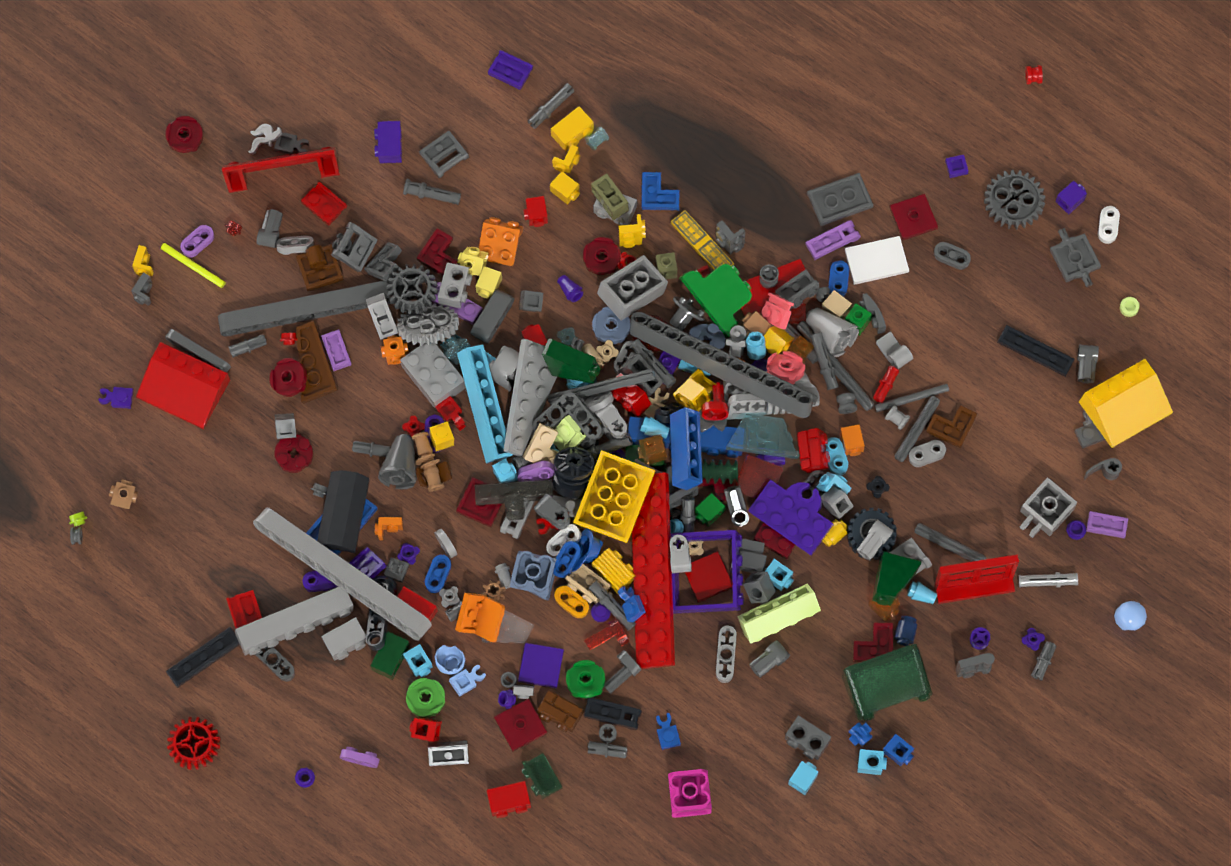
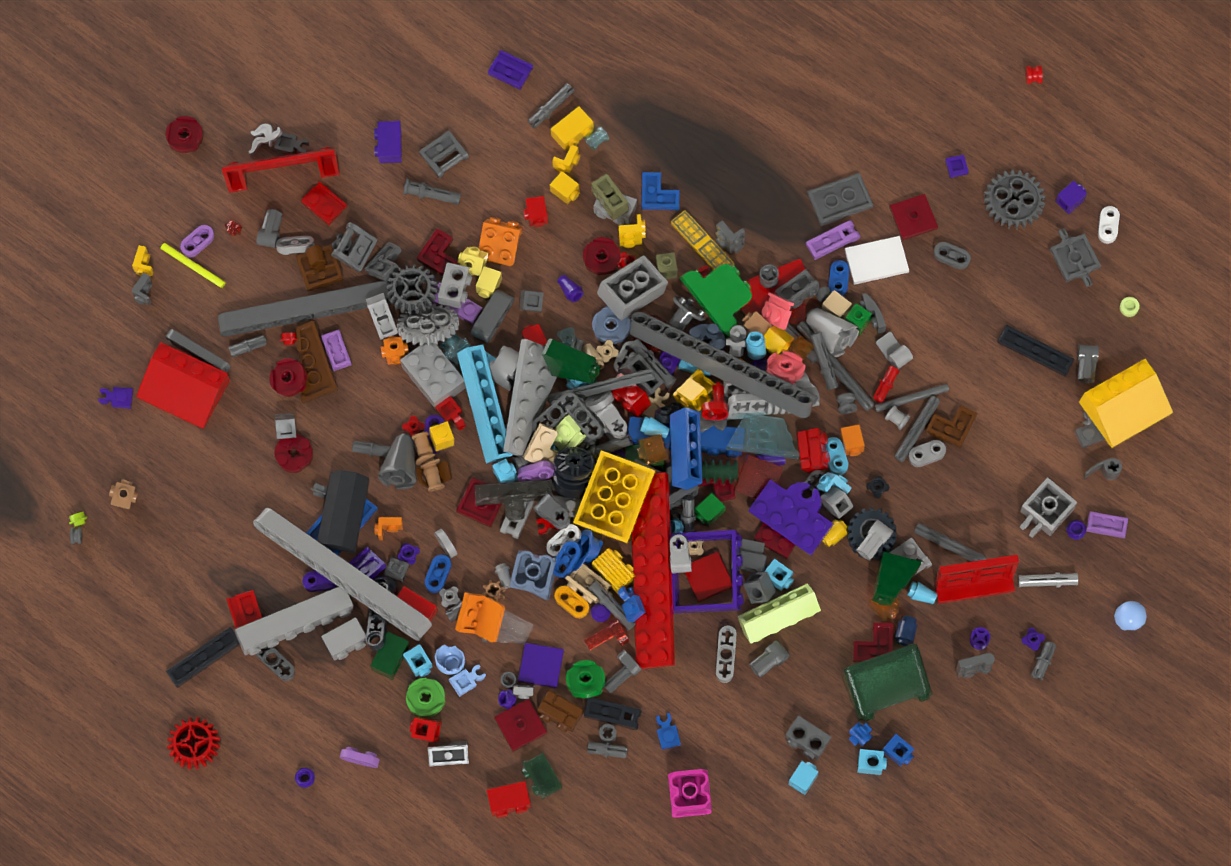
(736, 504): dark grey piece -> none

